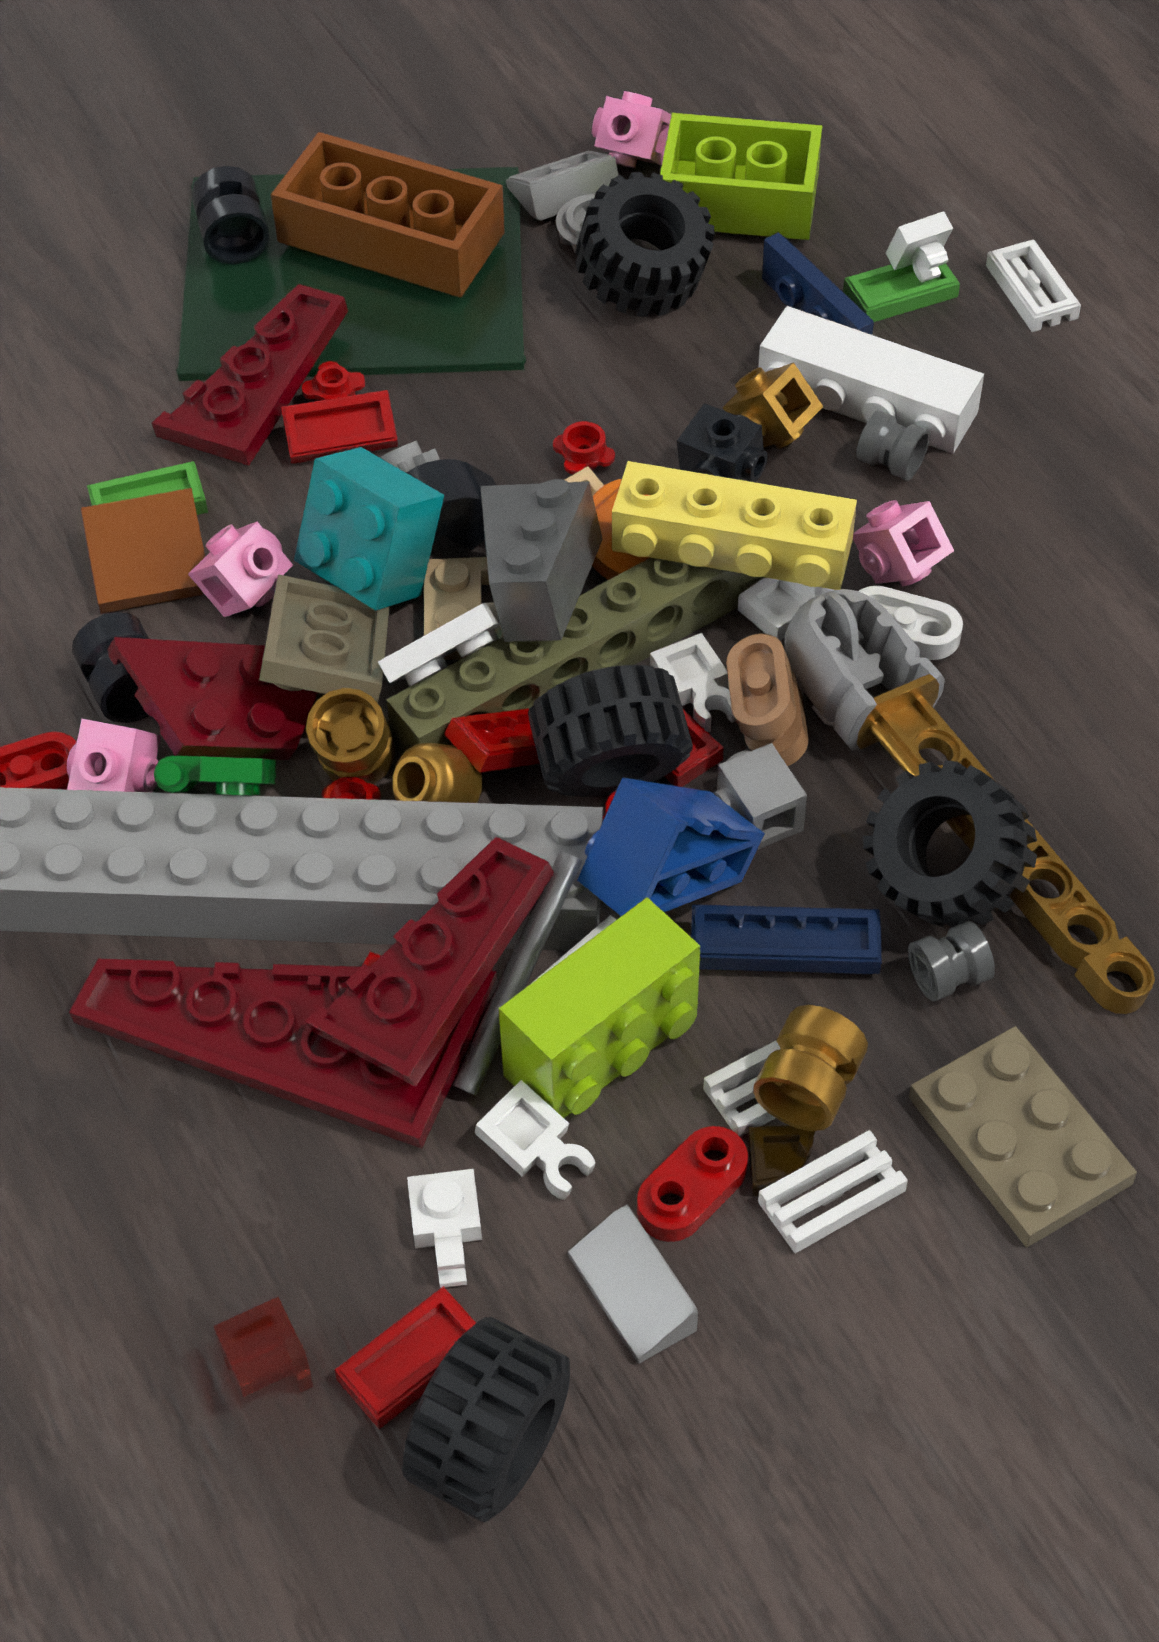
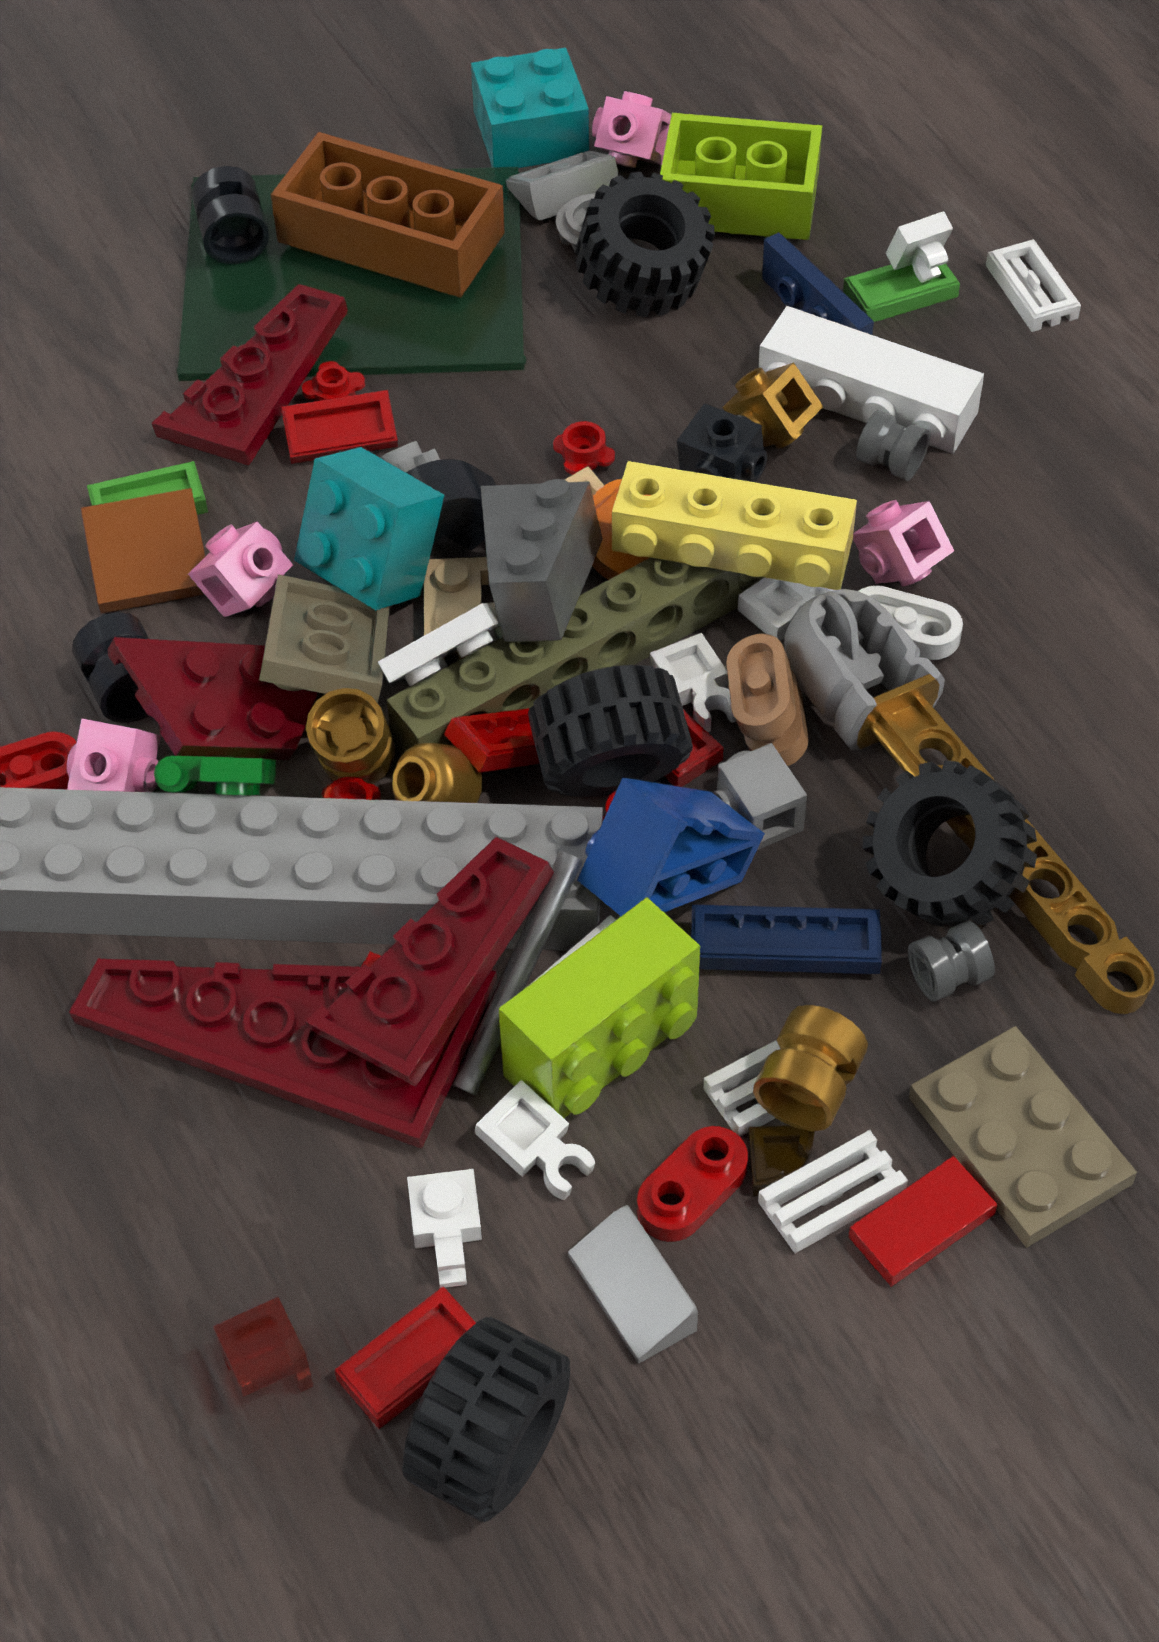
(530, 108): none -> teal brick
(922, 1221): none -> red tile

